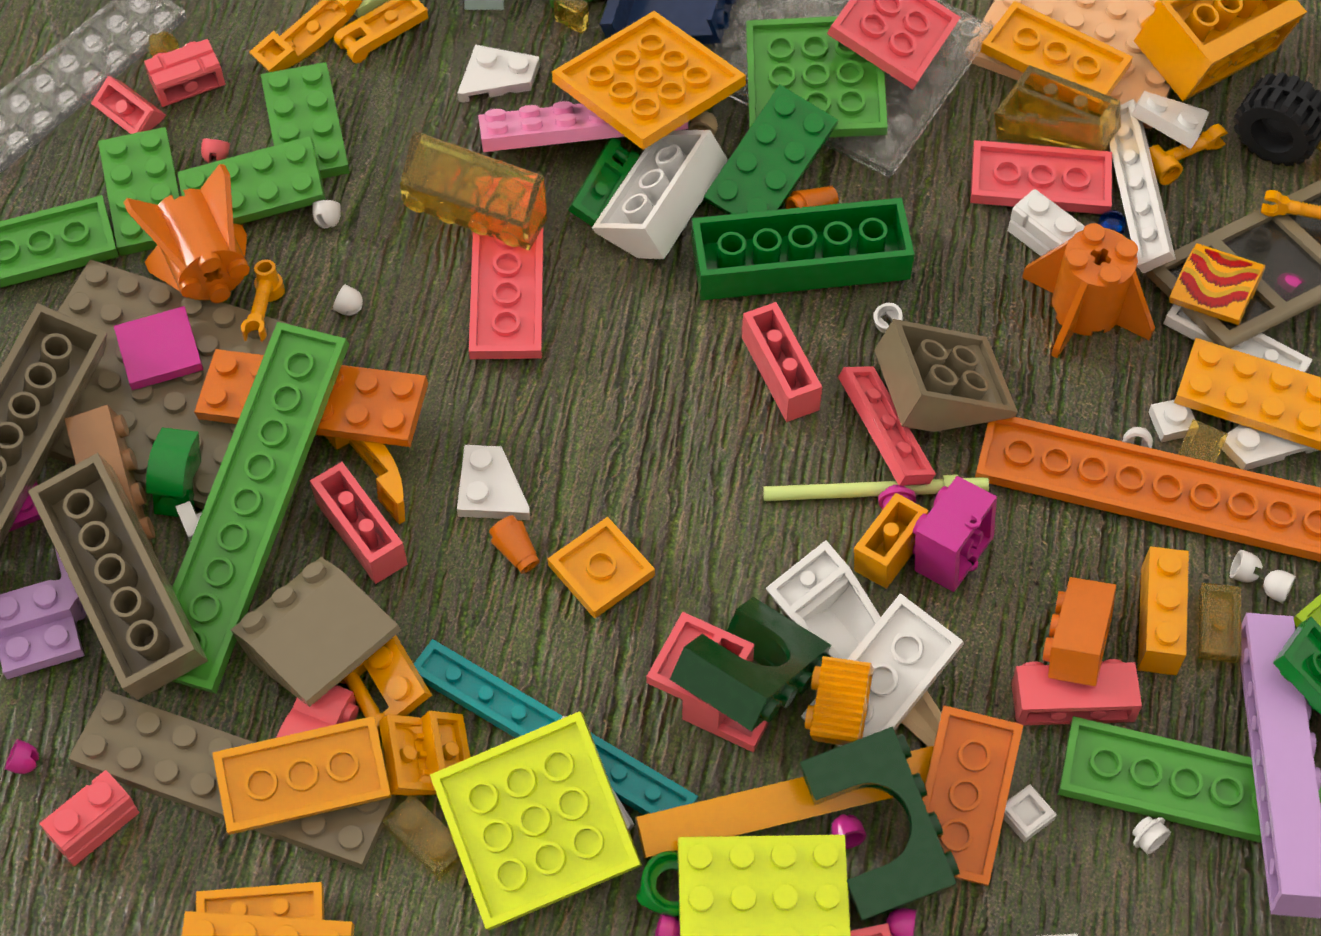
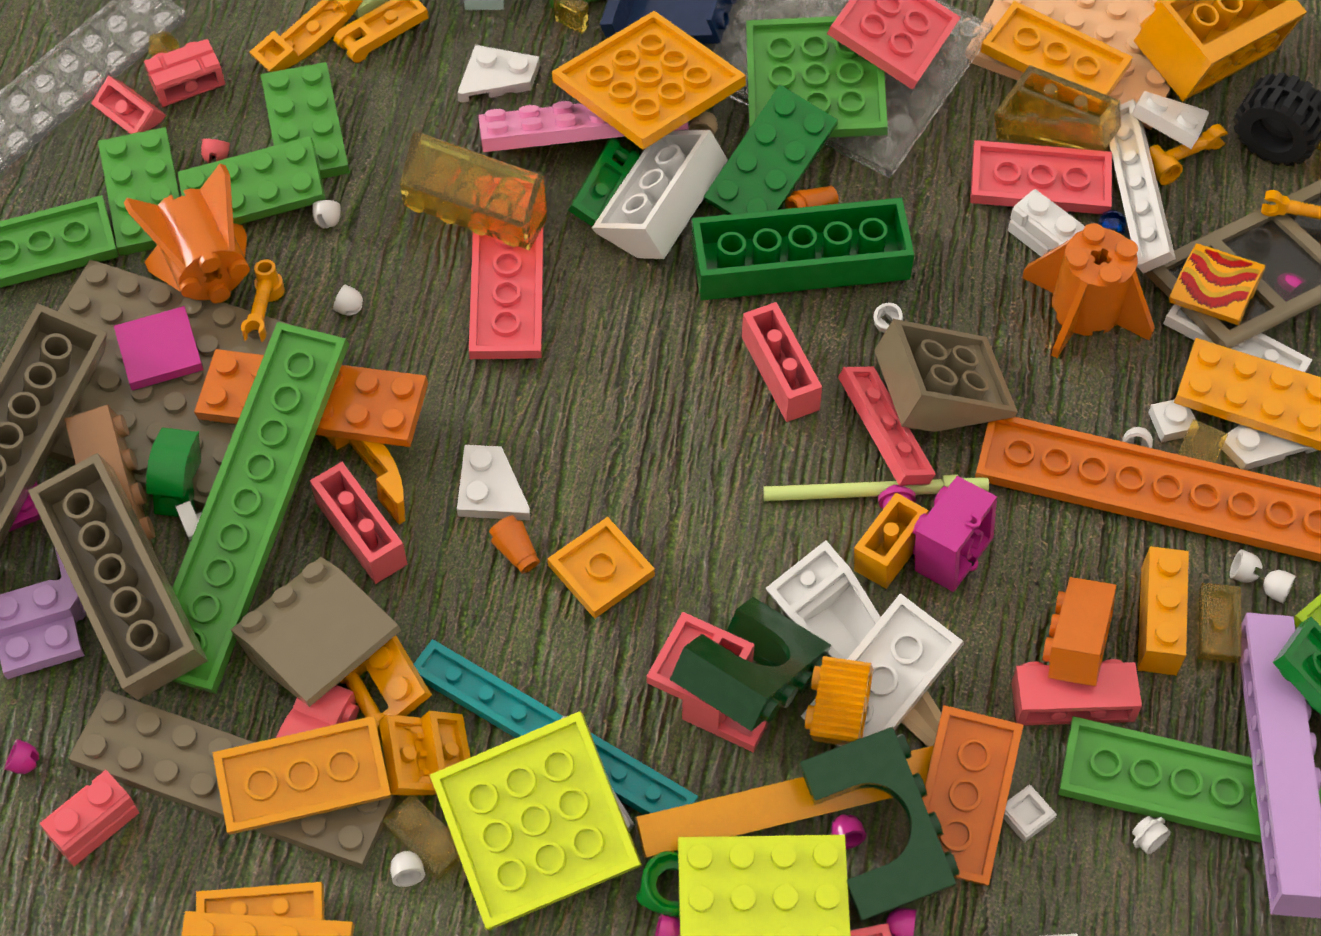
(406, 869): none -> white hinge

